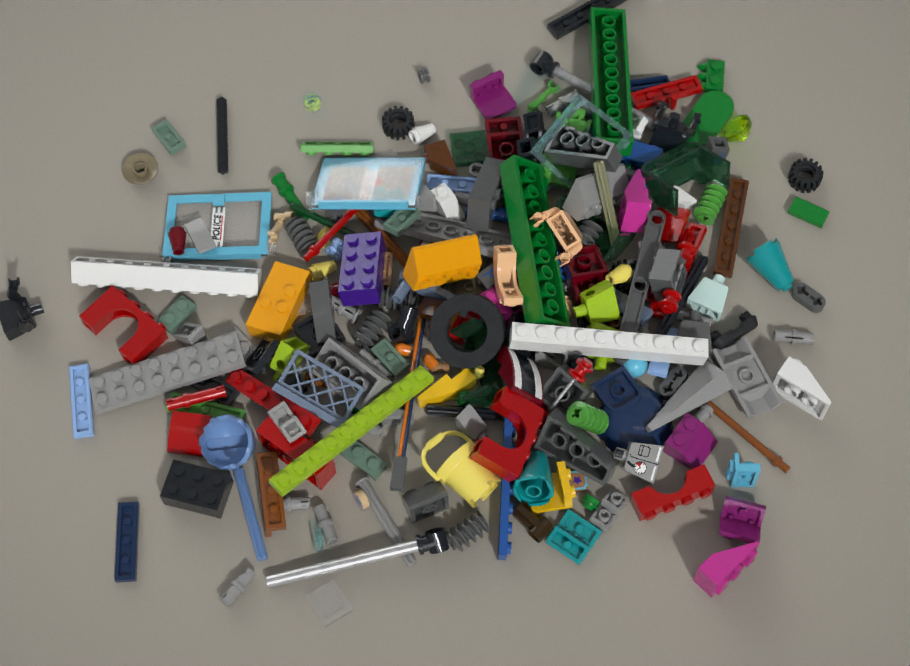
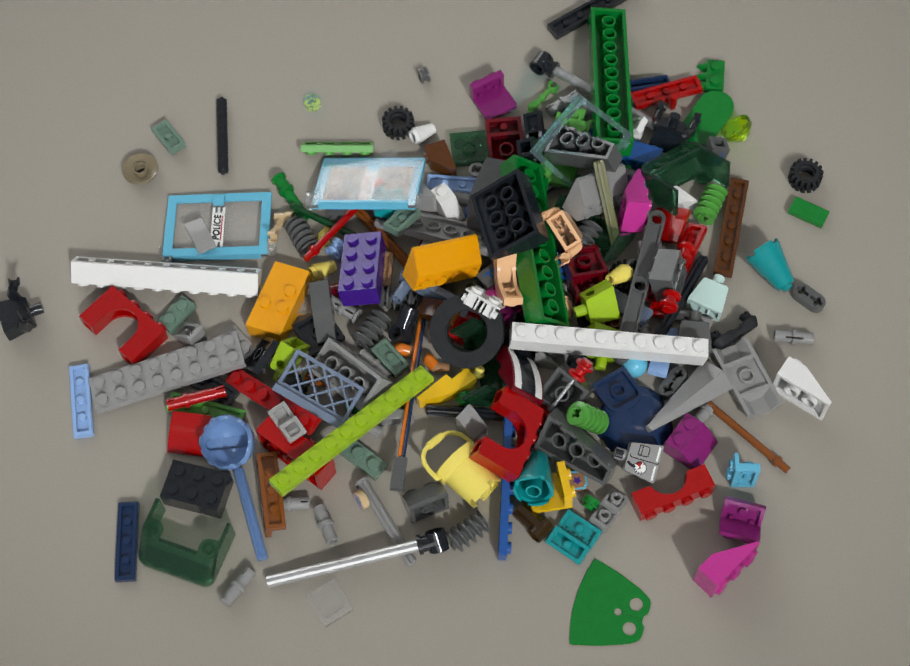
(177, 239): dark red cone -> none
(193, 566): none -> clear green windscreen
(318, 539): clear light blue tile -> none
(493, 303): none -> white hinge
(509, 216): none -> black slope
(594, 607): none -> green piece

